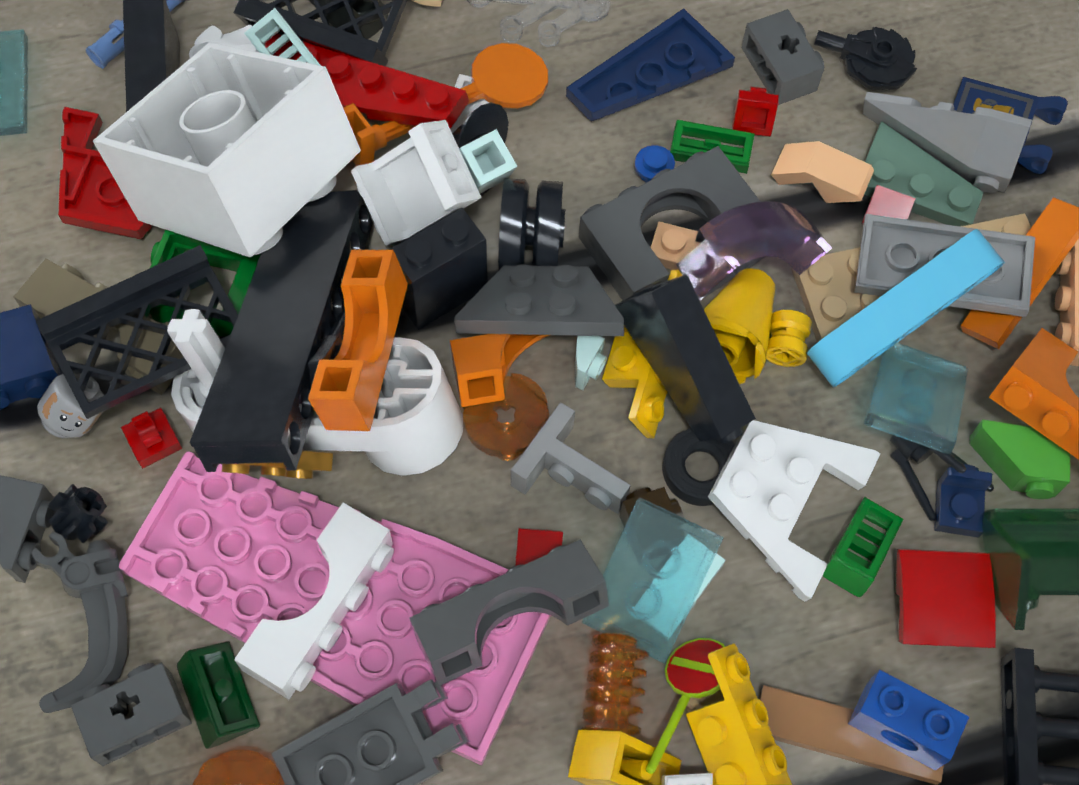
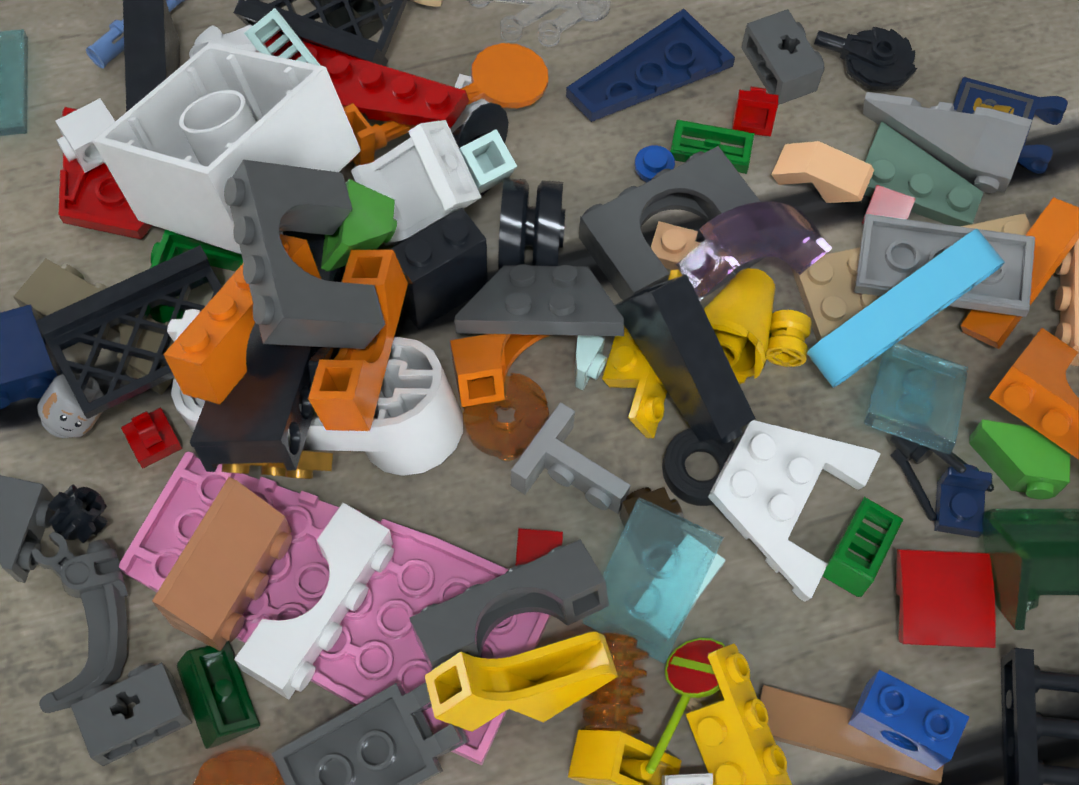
(80, 130): none -> white brick
(212, 350): none -> orange arch
(224, 566): none -> nougat slope
(286, 299): none -> dark grey arch
(363, 229): none -> bright green slope
(533, 683): none -> yellow arch

